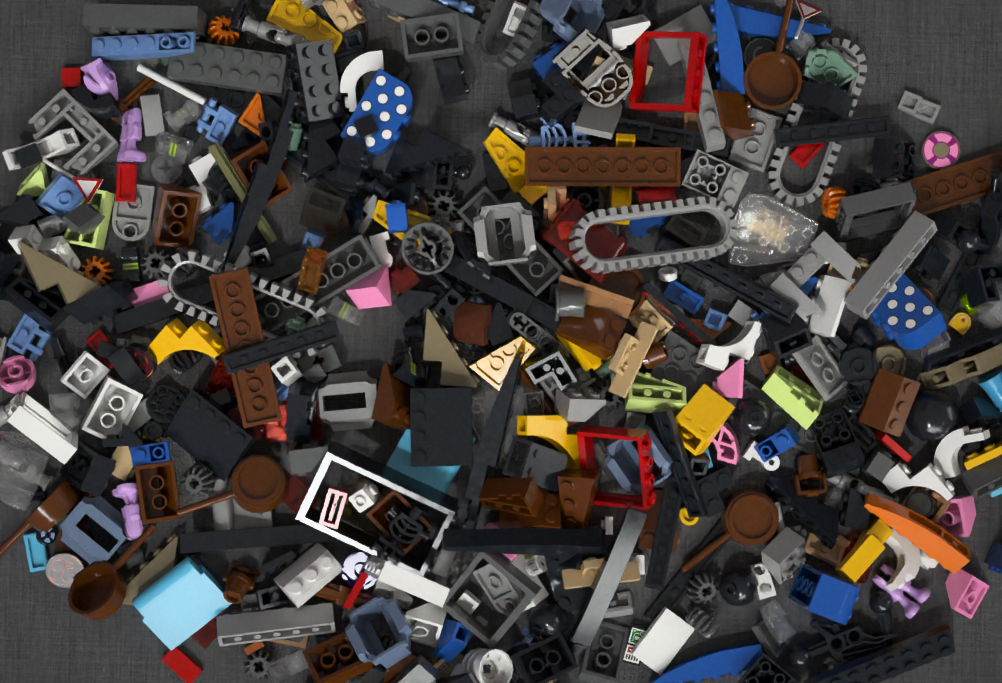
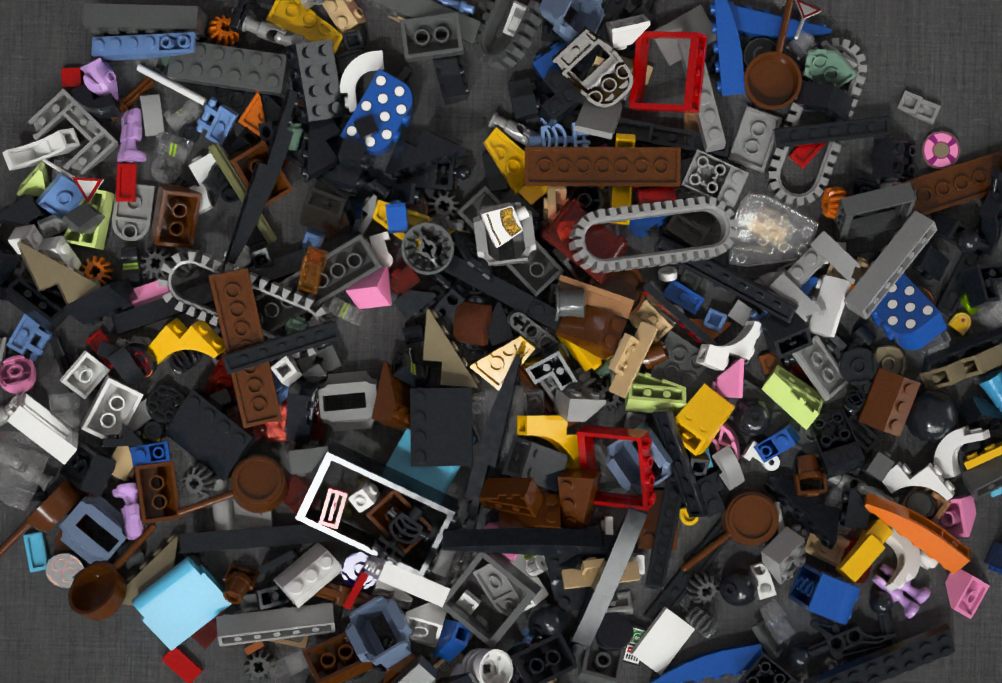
(28, 156): black slope -> none
(46, 538): black tile -> none
(222, 224): blue slope -> none
(503, 222): none -> white torso
(614, 632): none -> black tile
(730, 467): none -> light grey slope
(734, 114): reddish brown slope -> none
(892, 446): red tile -> none

